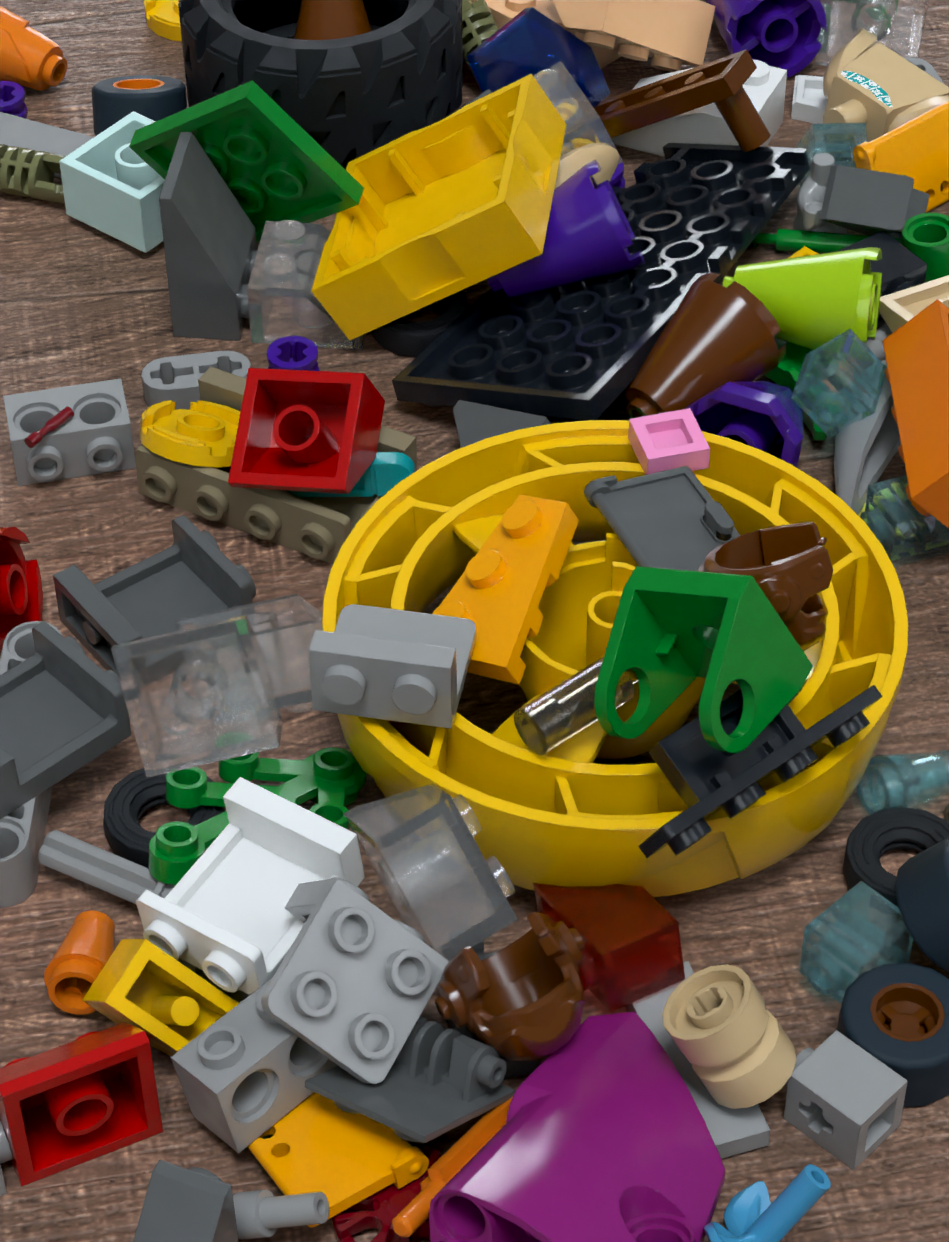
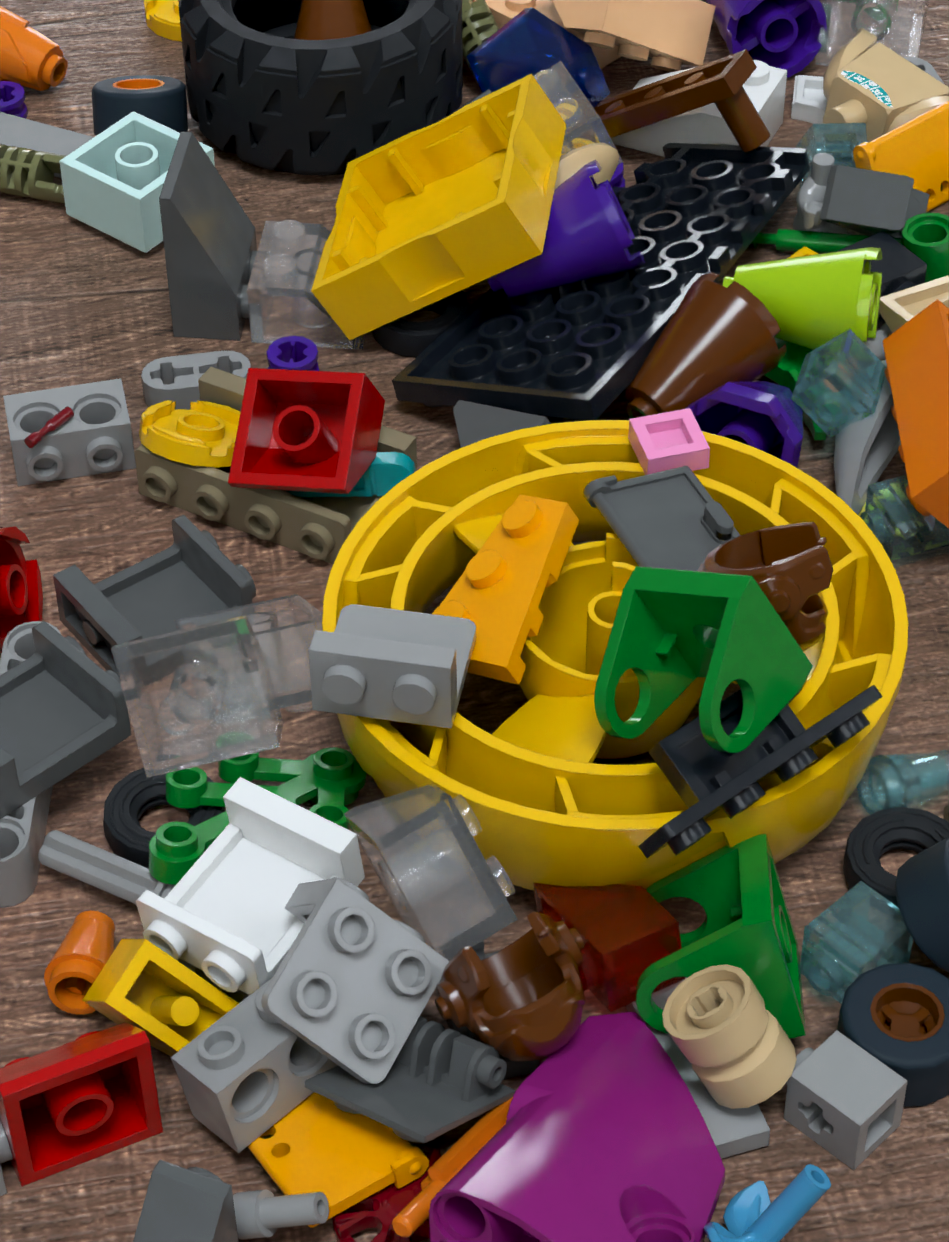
(259, 153): green plate -> none
(567, 709): clear smoke cylinder -> none
(743, 928): none -> green hose

